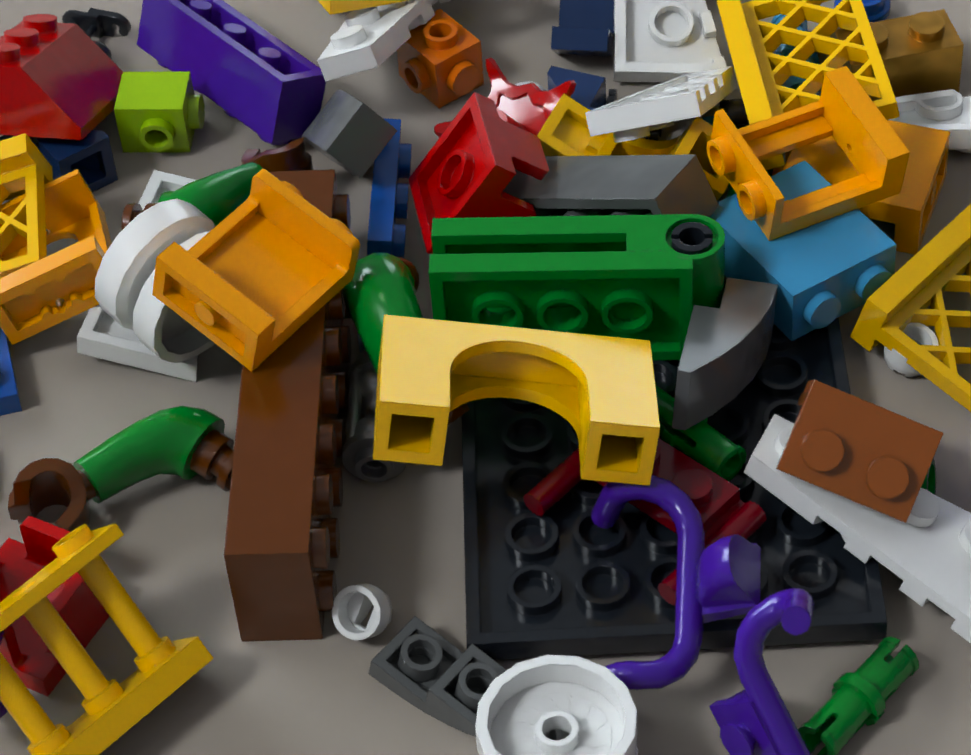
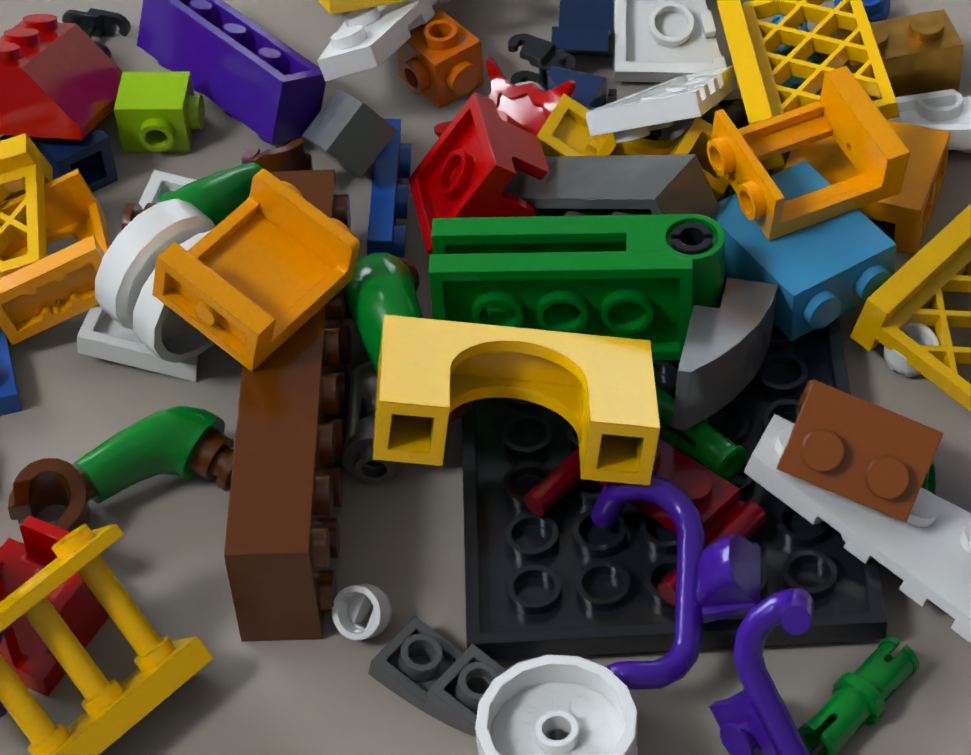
(540, 54): none -> black piece

